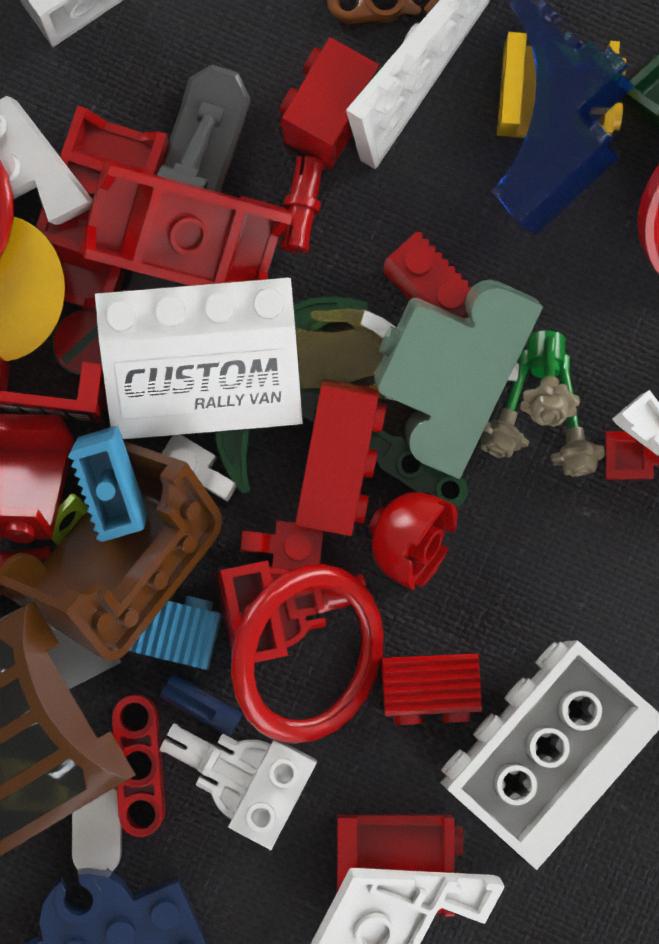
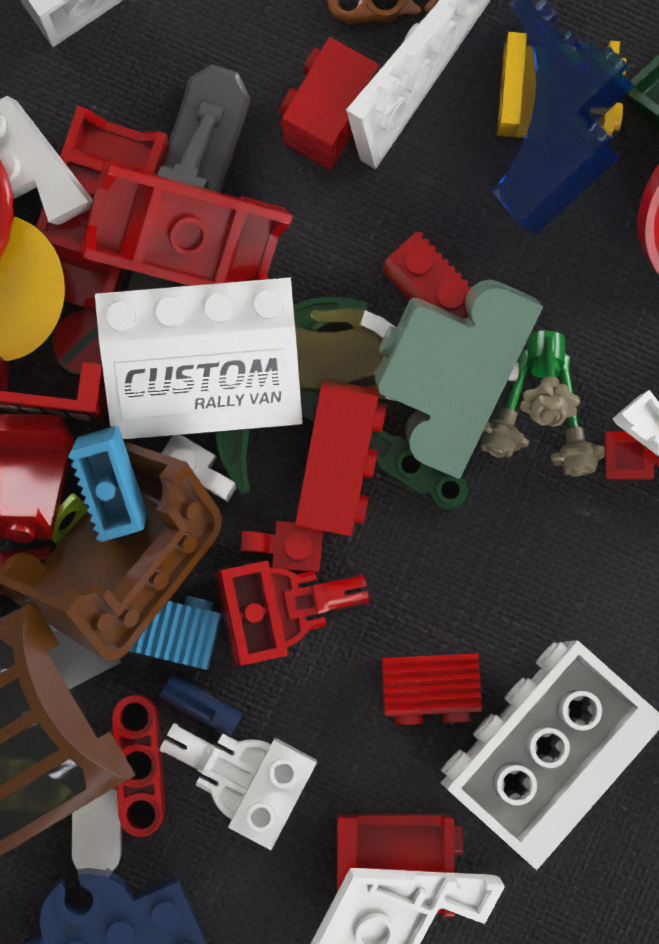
(247, 640): red wedge -> none
(302, 204): red pin -> none
(410, 537): red cylinder -> none

